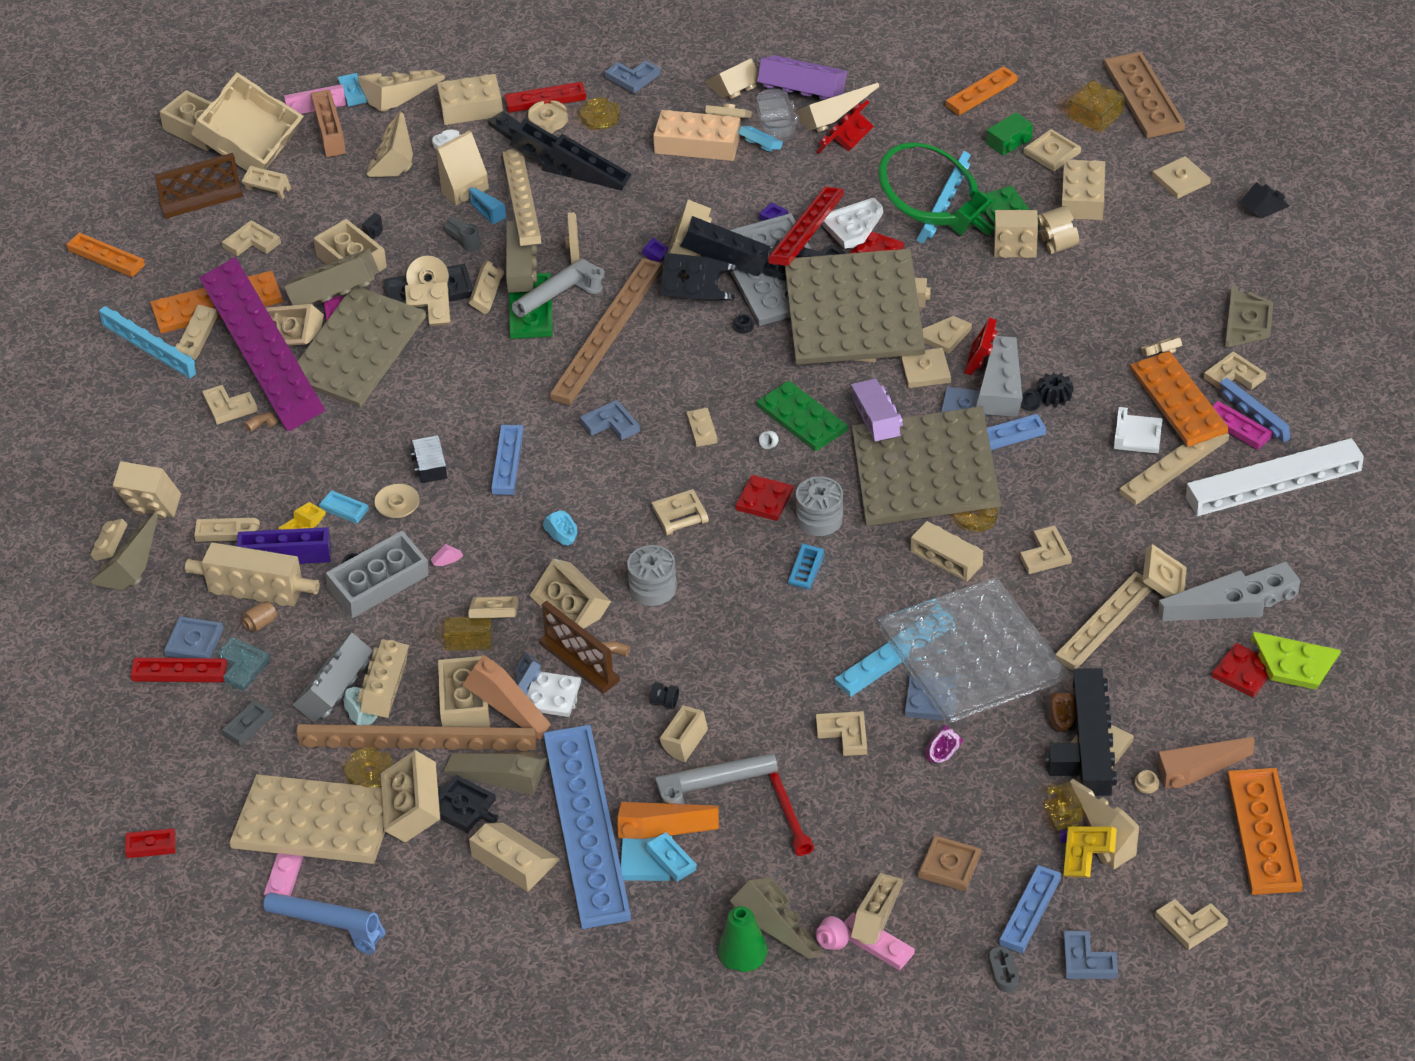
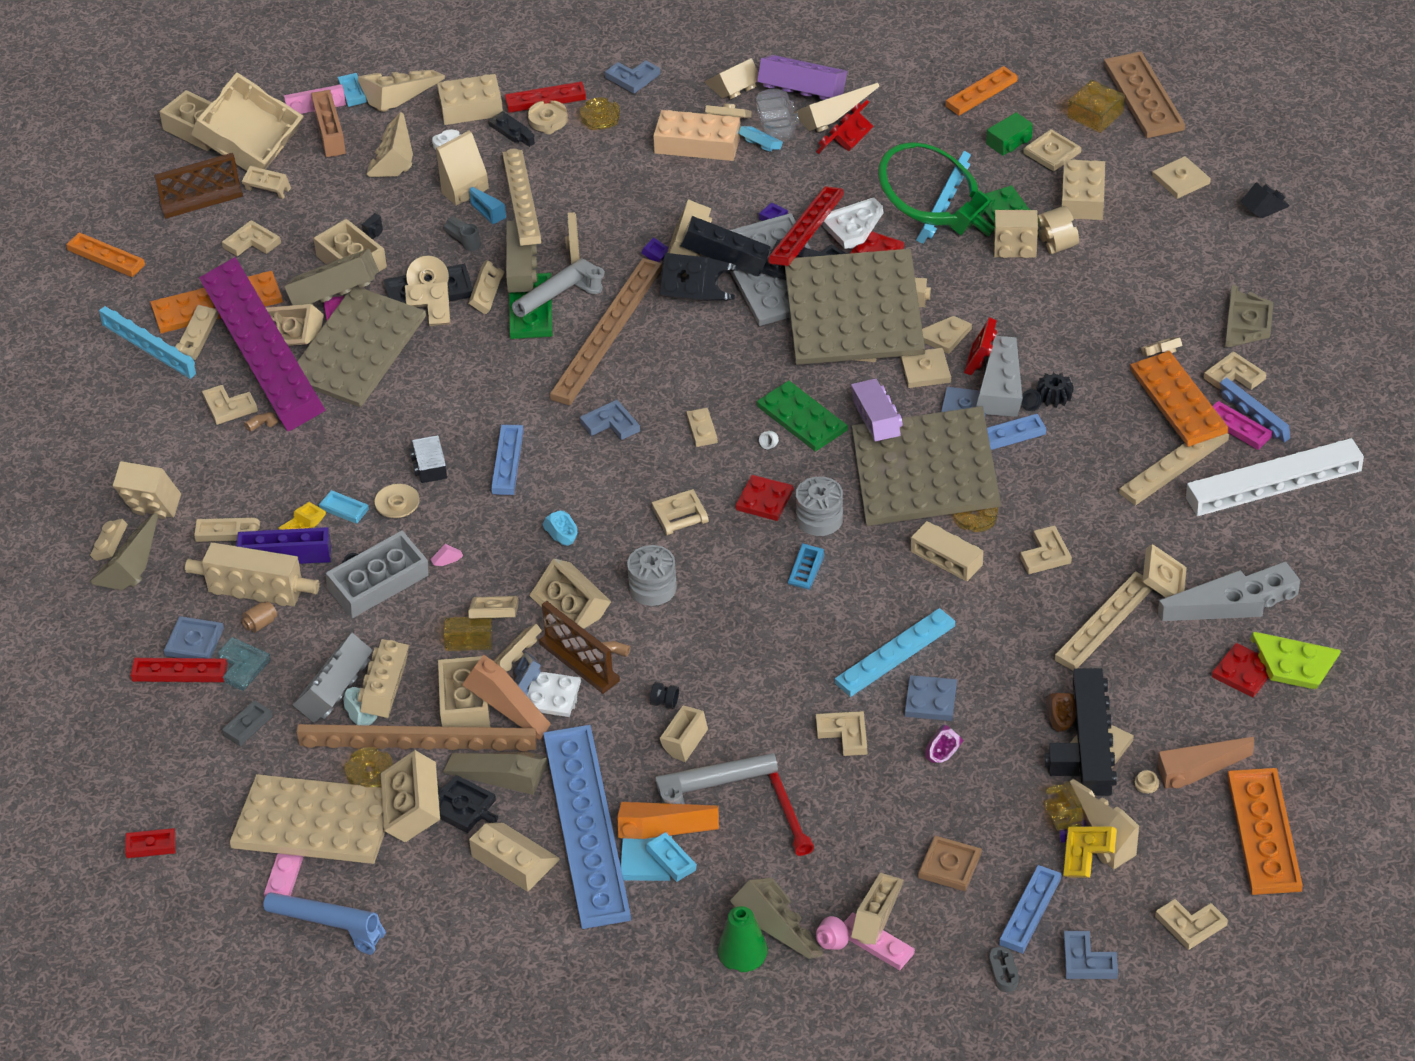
(514, 650): none -> tan plate
(567, 157): black brick -> none
(743, 323): black plate -> none
(972, 649): clear plate -> none
(1137, 432): white piece -> none

